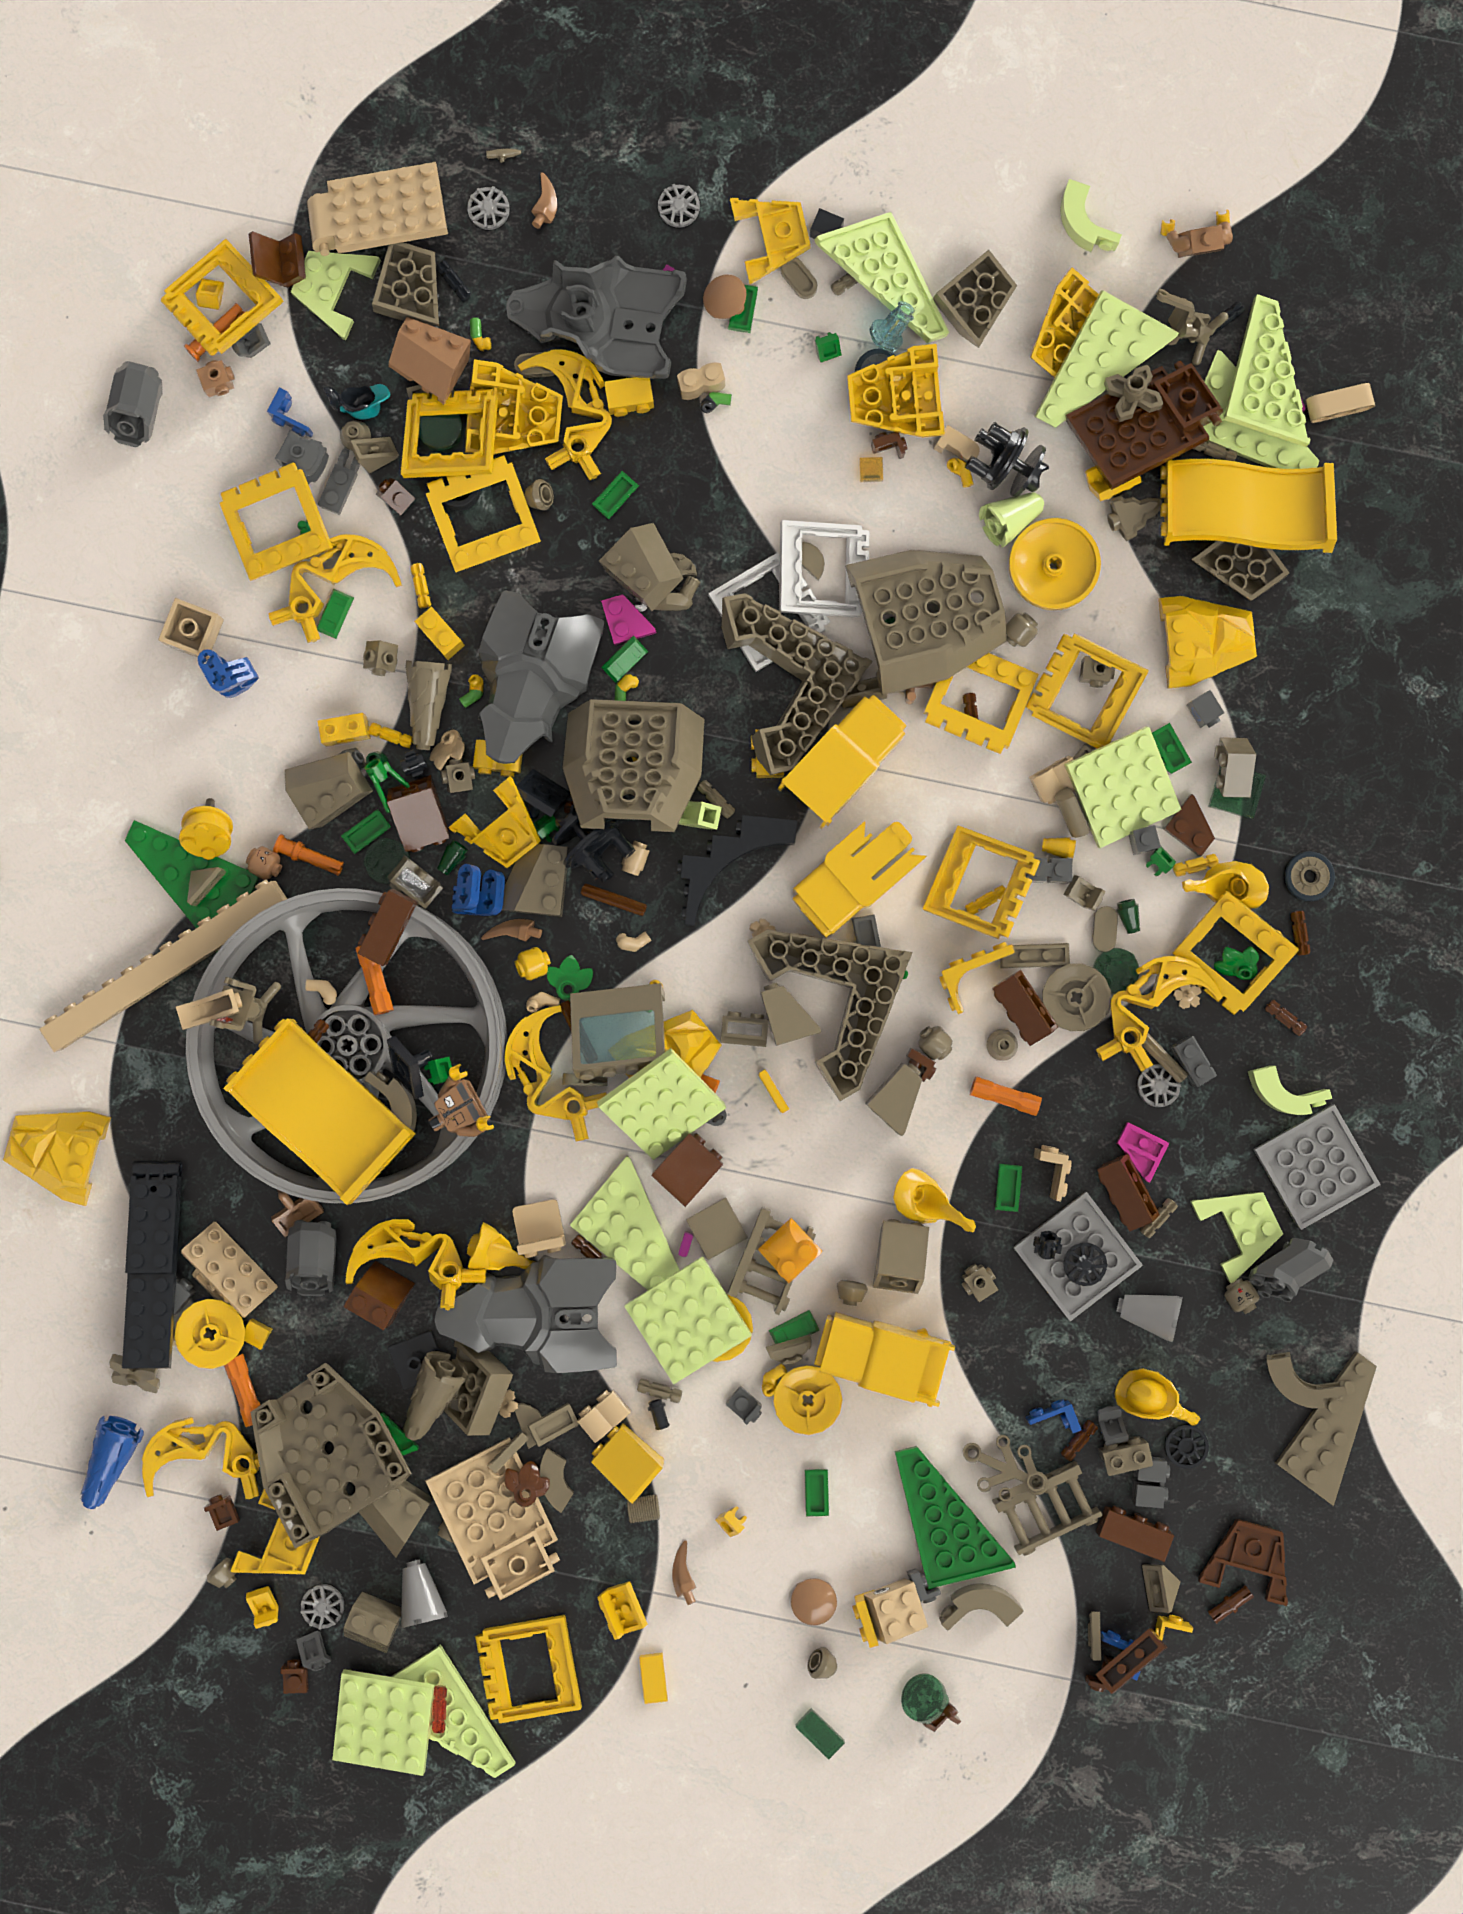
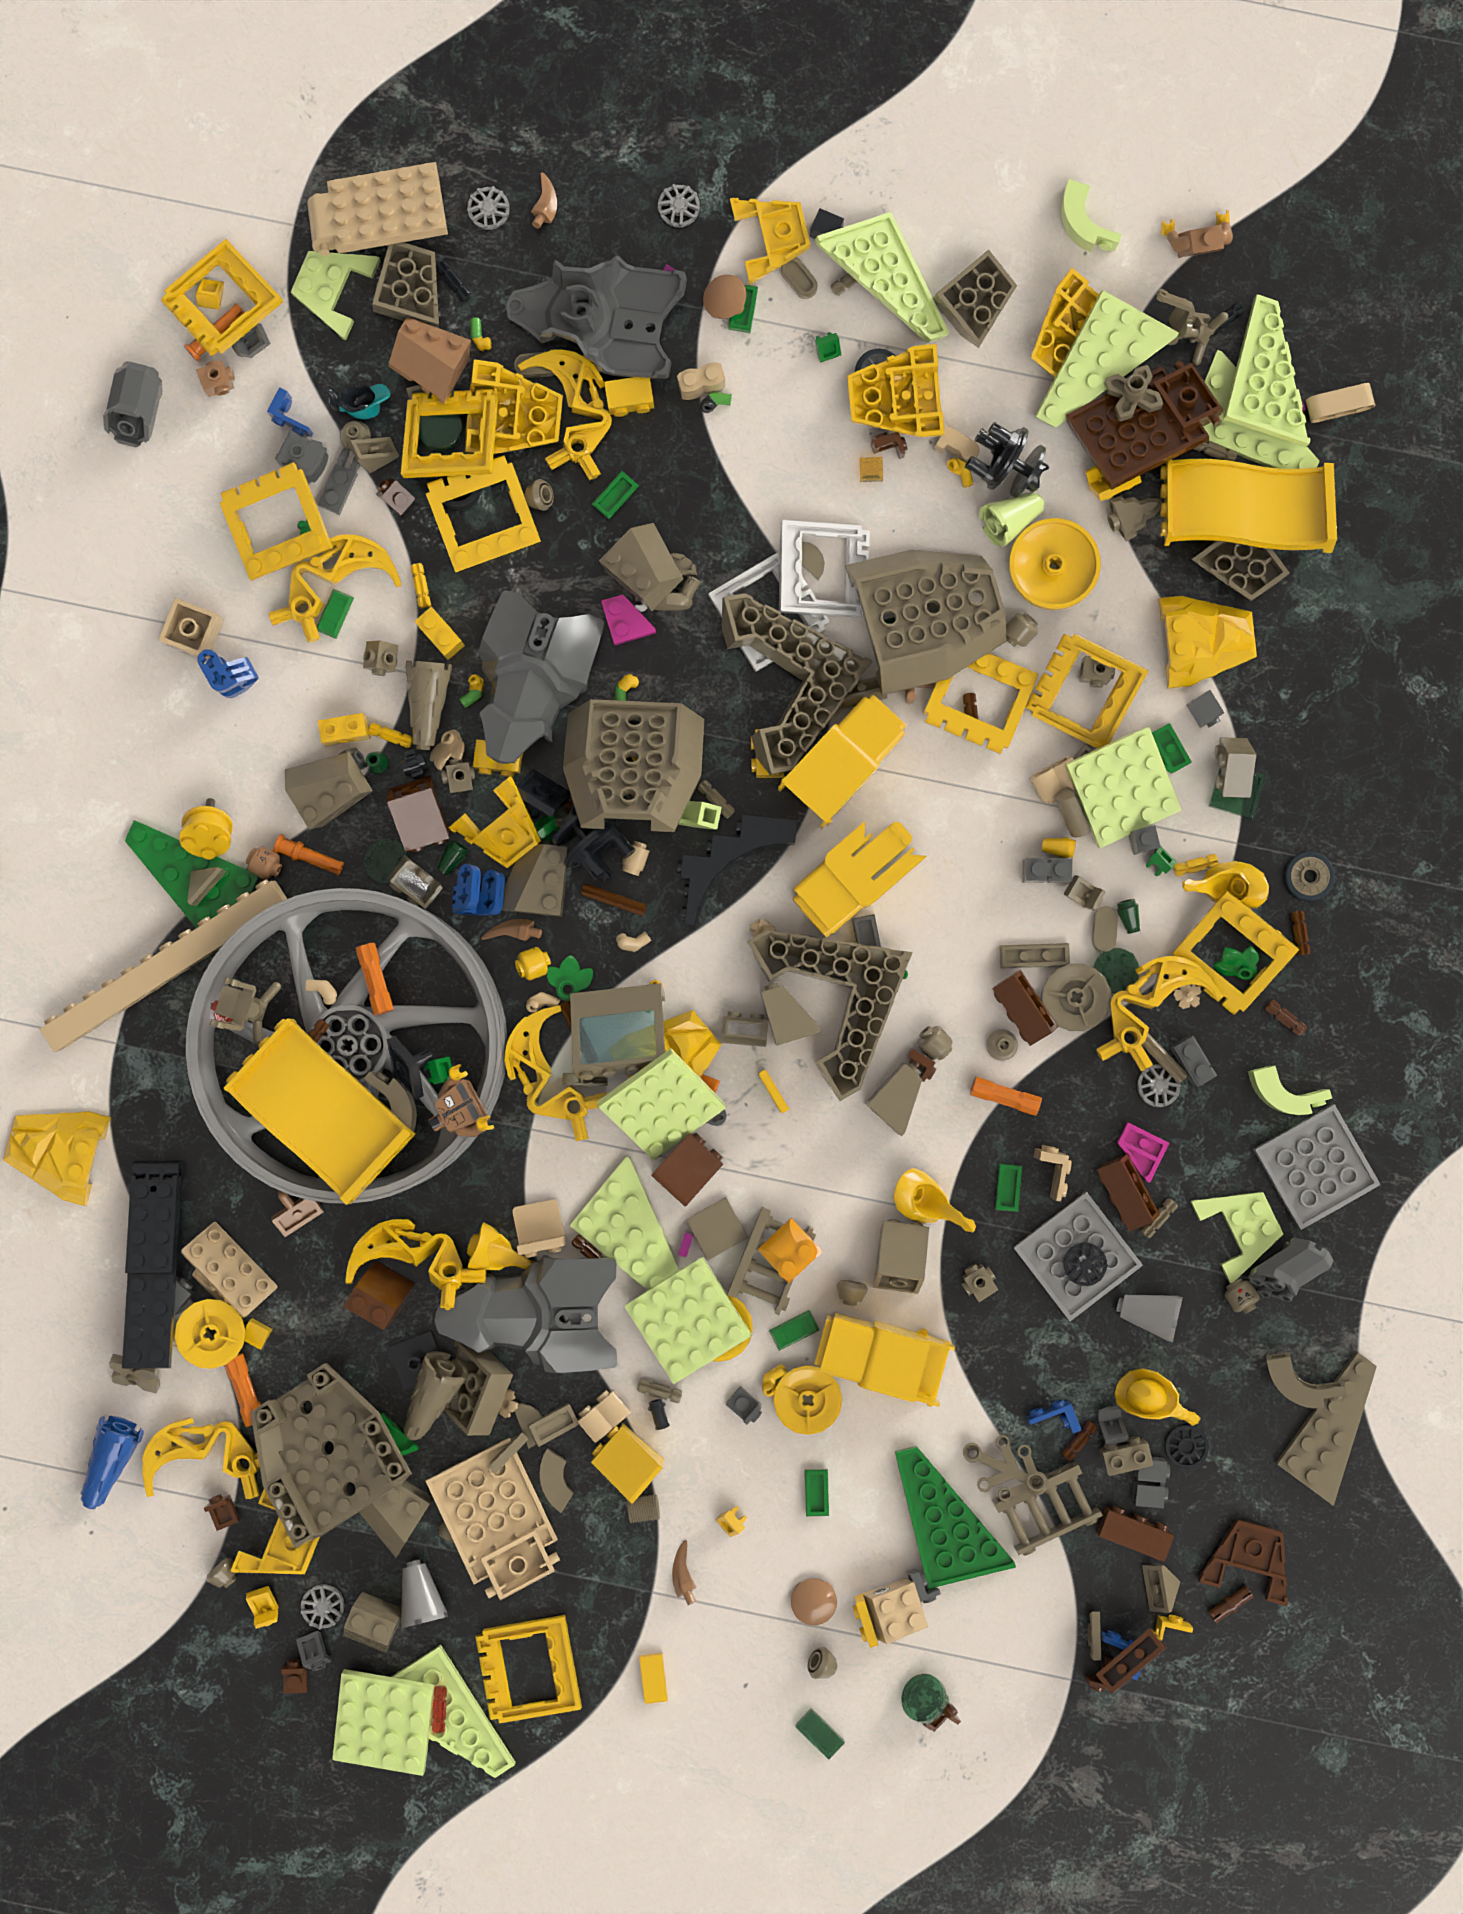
(211, 1007): tan arch -> none
(277, 260): reddish brown bracket -> none
(311, 1258): dark grey brick -> none
(366, 831): green tile -> none
(377, 772): green plant -> none
(386, 927): reddish brown brick -> none
(502, 154): dark tan helmet -> none
(526, 1480): reddish brown plate -> none
(621, 1609): yellow bracket -> none
(624, 659): tile -> none
(790, 1351): dark tan tile -> none
(887, 332): clear light blue piece -> none
(951, 976): yellow bracket -> none
(953, 869): yellow hinge -> none
(981, 1597): dark tan arch -> none
(985, 900): yellow axle -> none
(1047, 1245): black gear -> none
(1191, 827): reddish brown wing -> none

